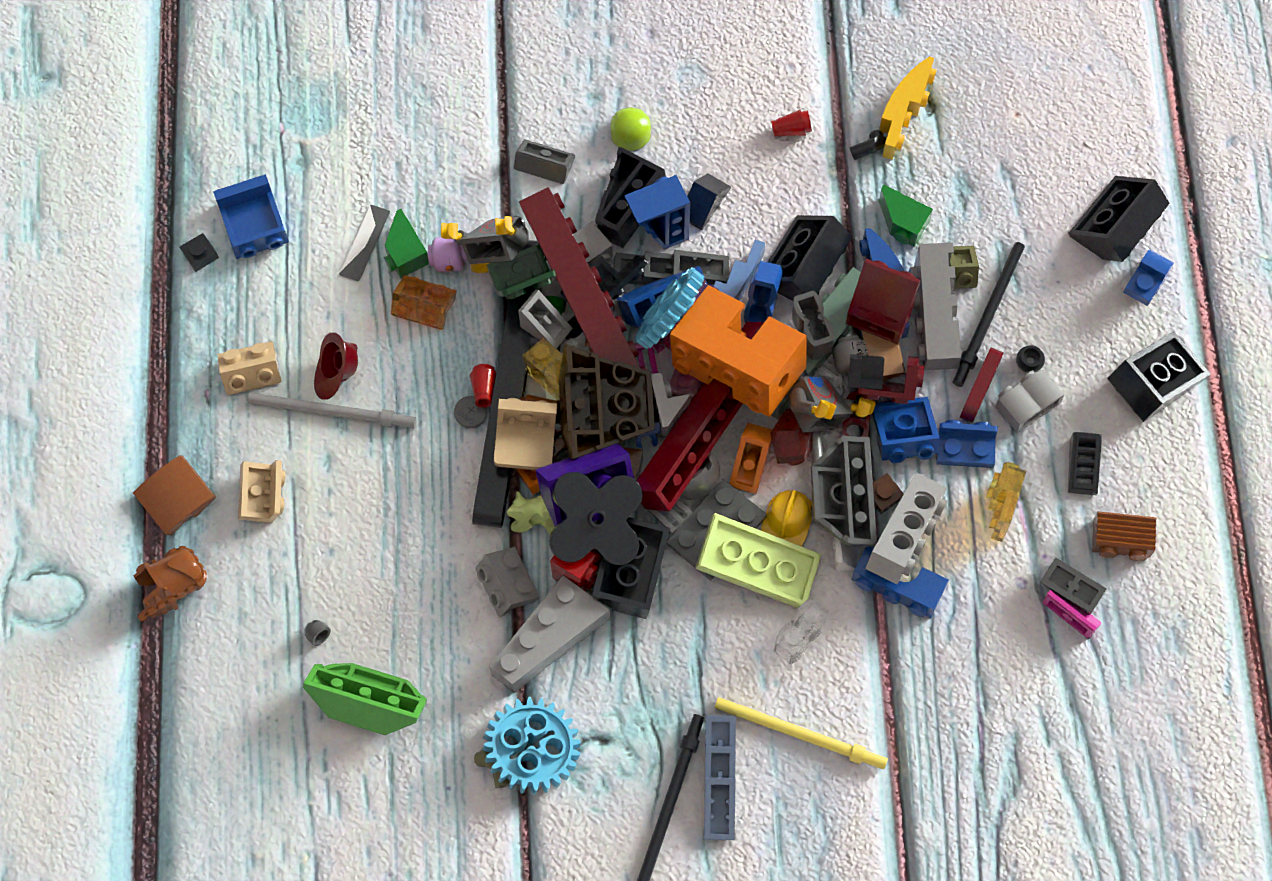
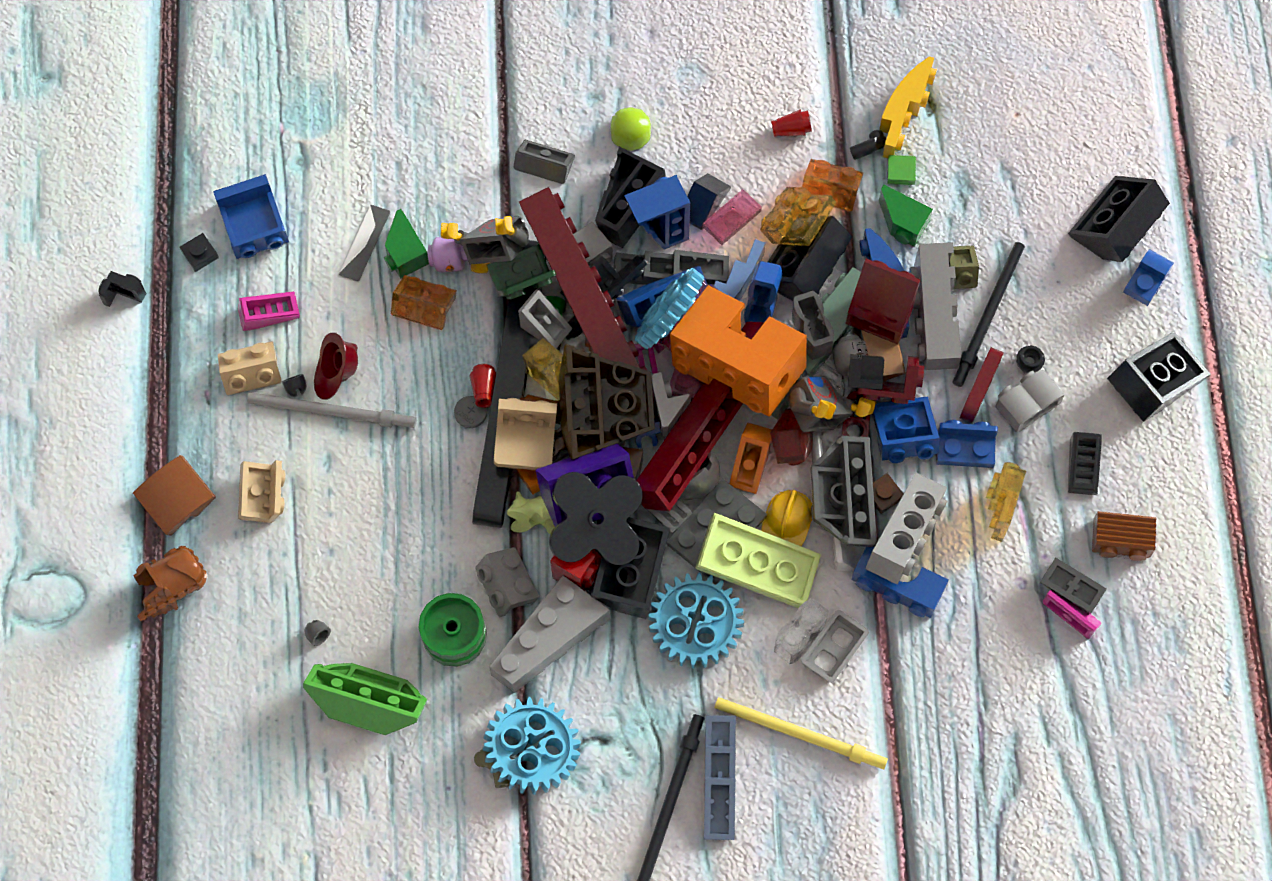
(127, 286): none -> black bracket
(262, 320): none -> dark pink slope
(293, 383): none -> black hinge
(438, 621): none -> green wheel
(671, 612): none -> medium azure gear
(732, 217): none -> clear pink plate
(796, 216): none -> clear yellow plate
(824, 643): none -> light grey piece
(833, 180): none -> clear orange bracket
(901, 170): none -> bright green tile

